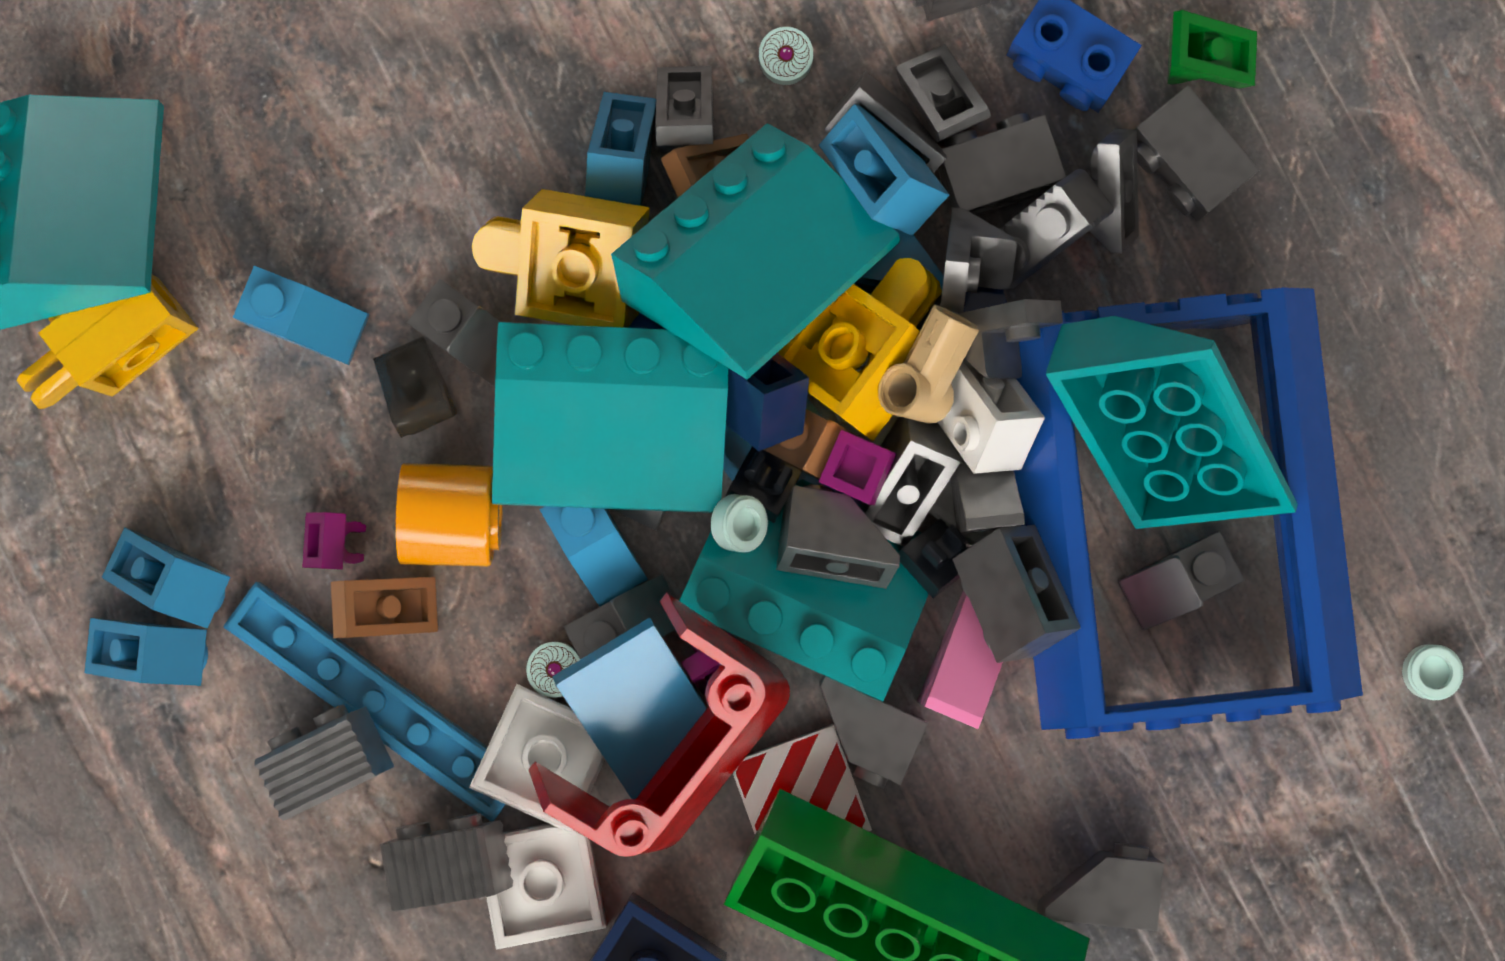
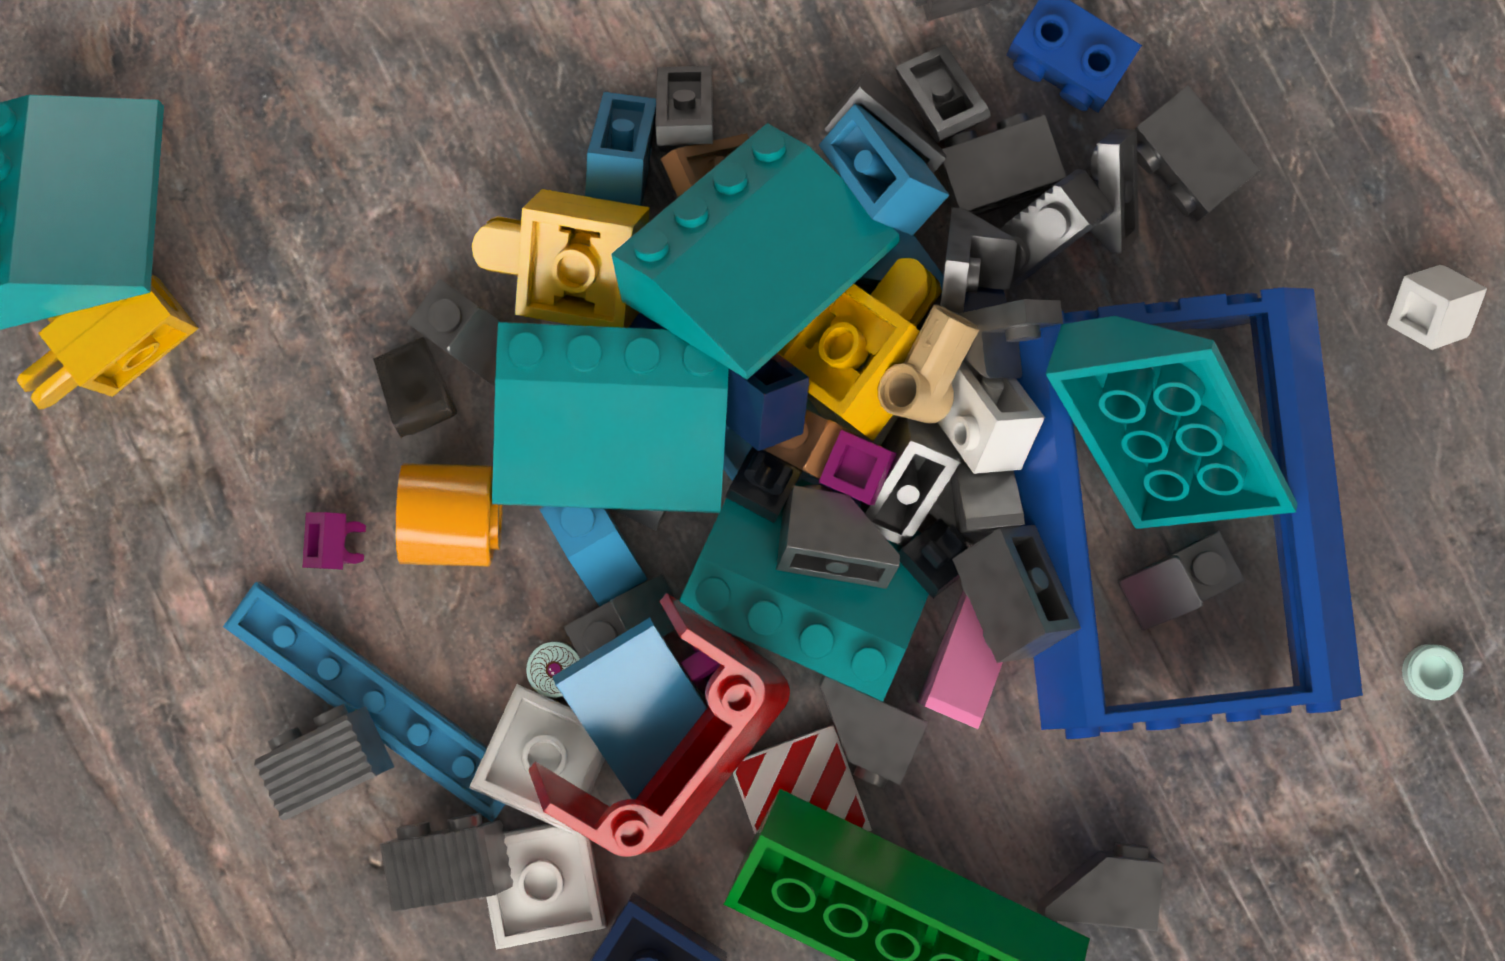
(146, 652): dark azure slope -> none
(166, 578): dark azure slope -> none
(300, 315): dark azure slope -> none
(384, 607): medium nougat slope -> none
(739, 523): light aqua tile -> none
(785, 55): light aqua tile -> none
(1210, 51): green slope -> none
(1436, 306): none -> white panel

